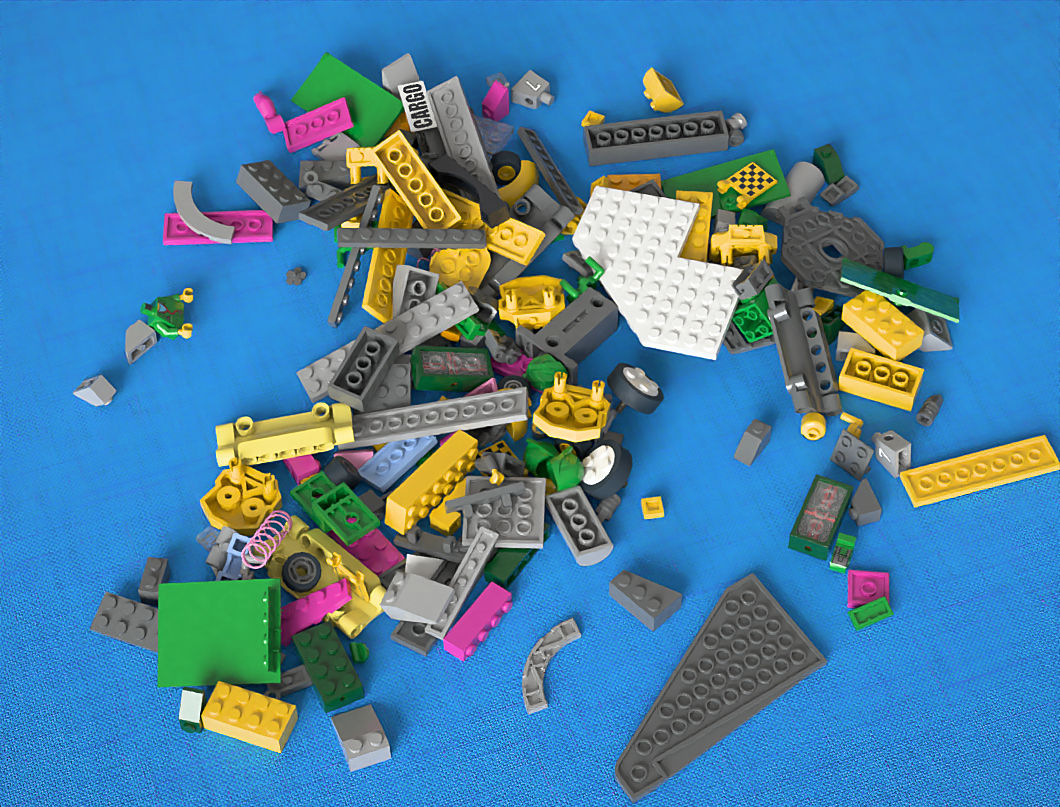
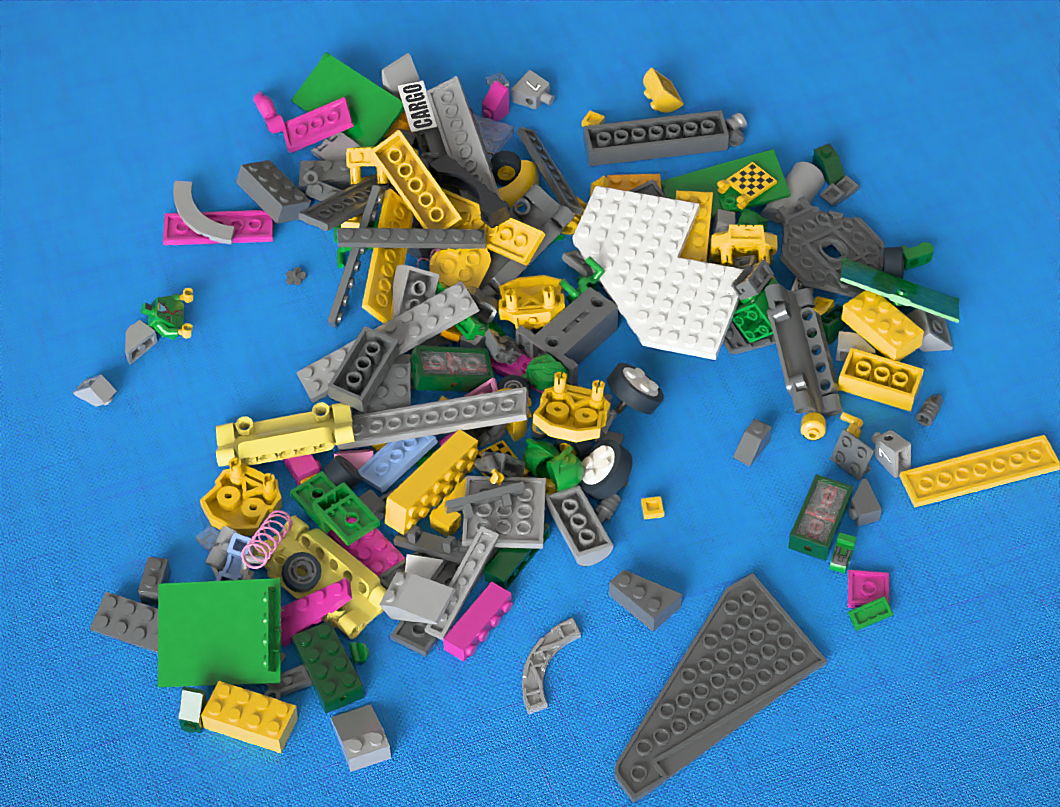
(356, 582): yellow flag -> none

